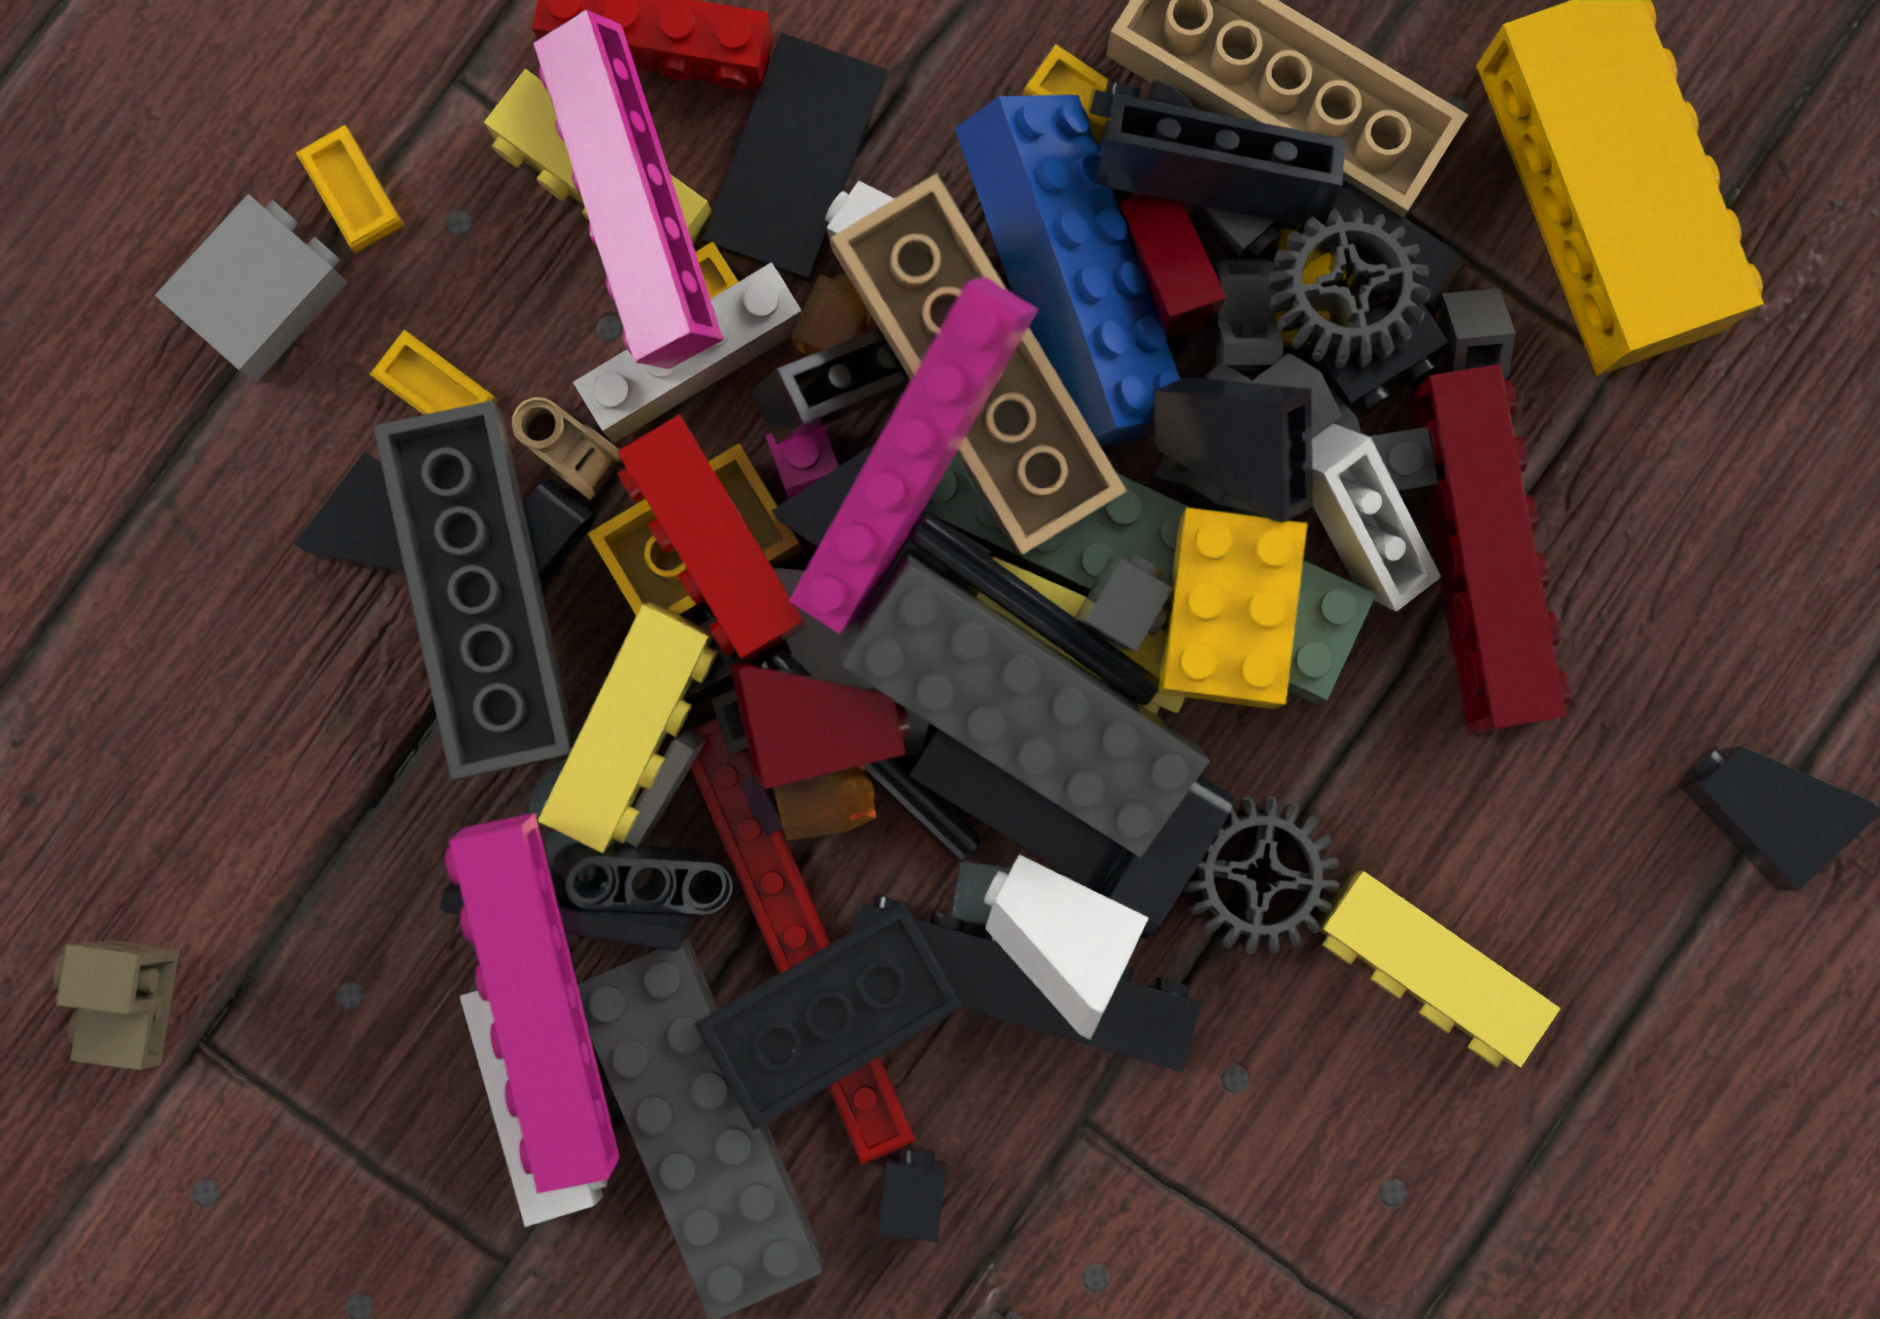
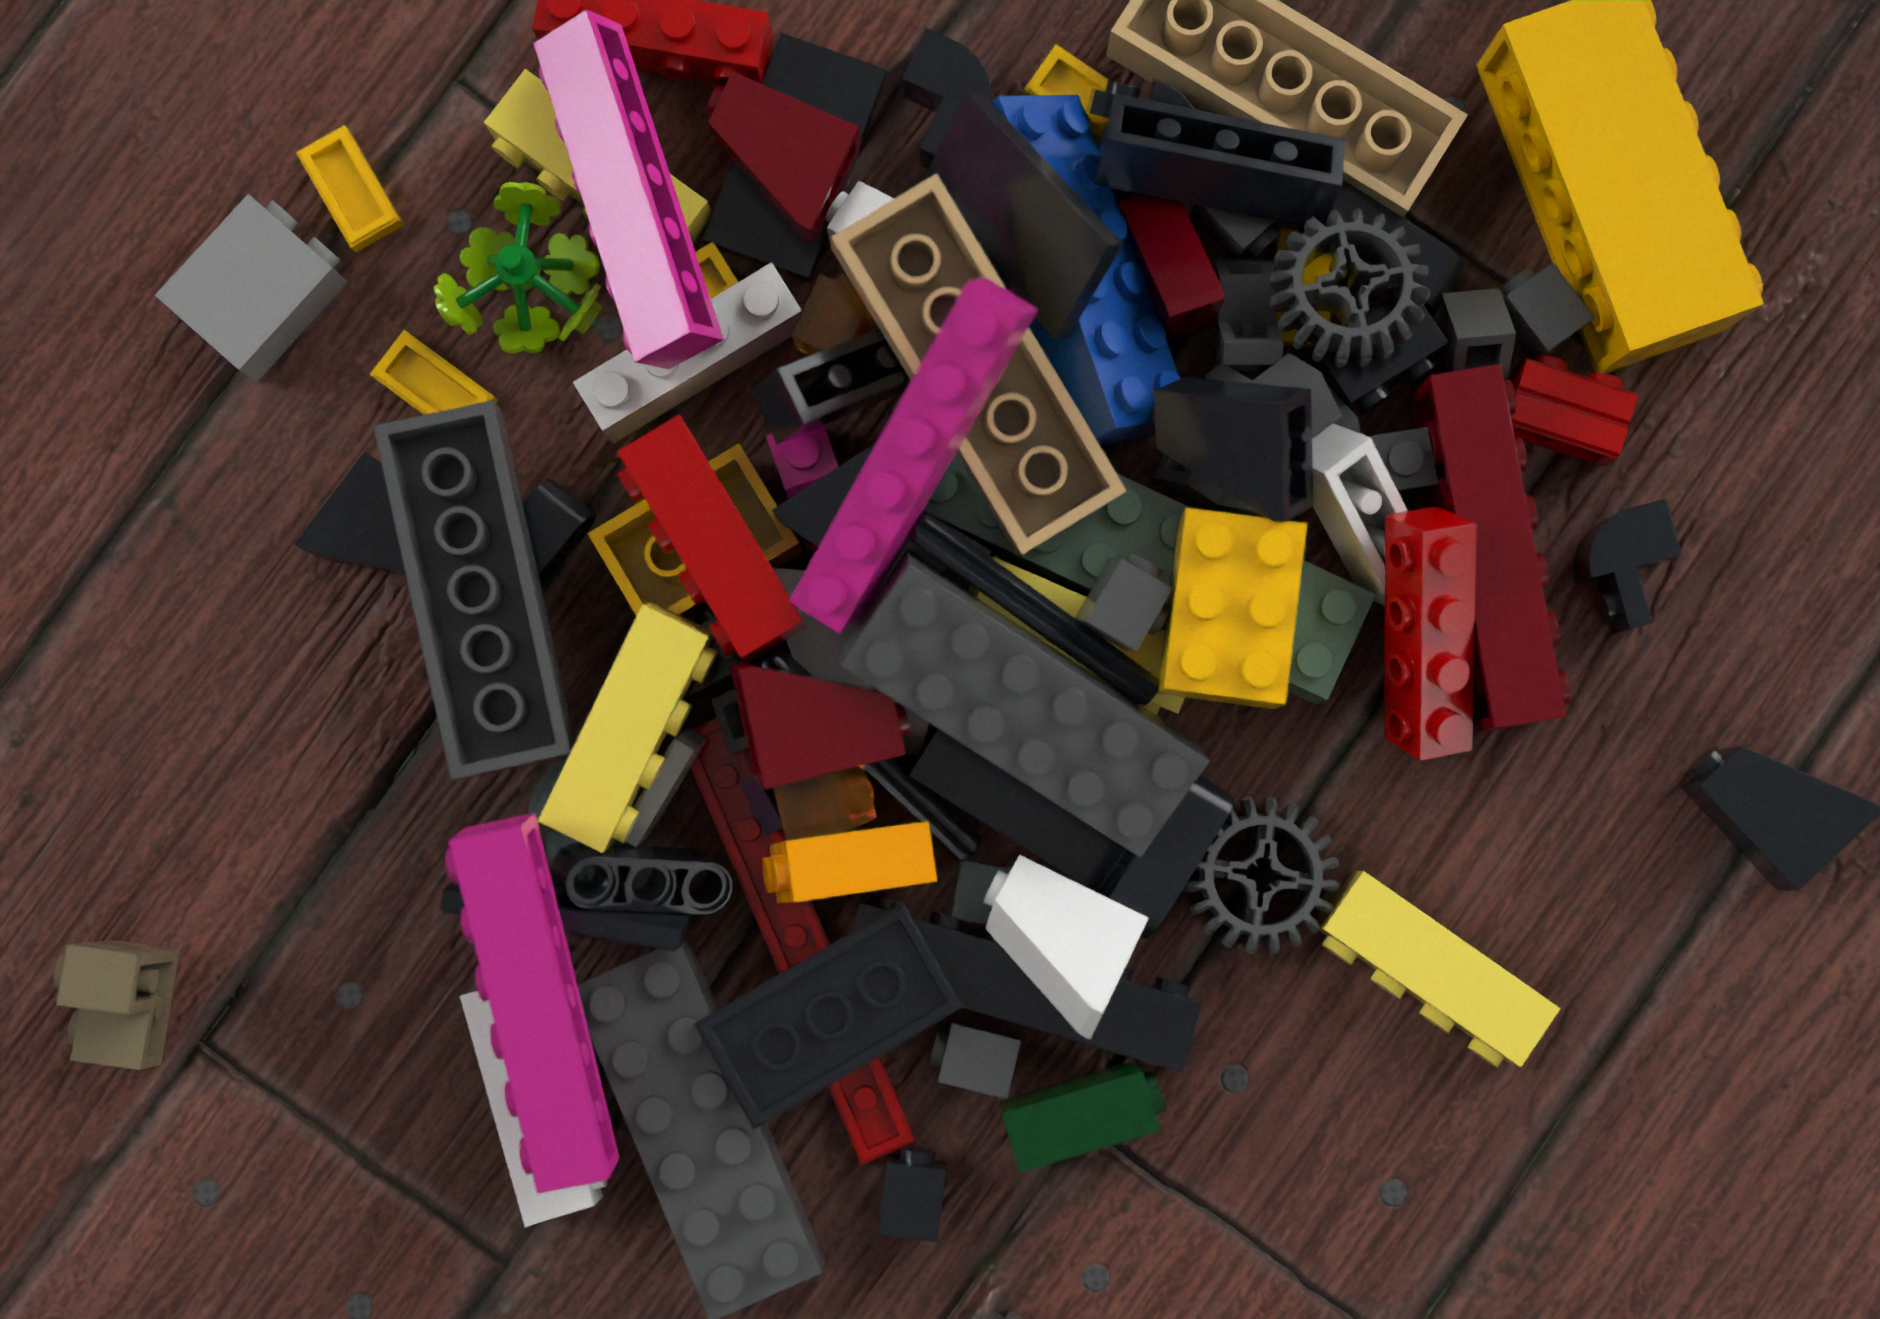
(507, 263): none -> lime plant
(572, 451): tan piece -> none
(784, 148): none -> dark red slope
(850, 863): none -> light orange brick
(939, 80): none -> black brick
(976, 1058): none -> dark grey brick
(1024, 215): none -> black tile
(1082, 1115): none -> dark green brick
(1429, 632): none -> red brick
(1543, 309): none -> dark grey brick
(1571, 411): none -> red brick
(1616, 552): none -> black brick

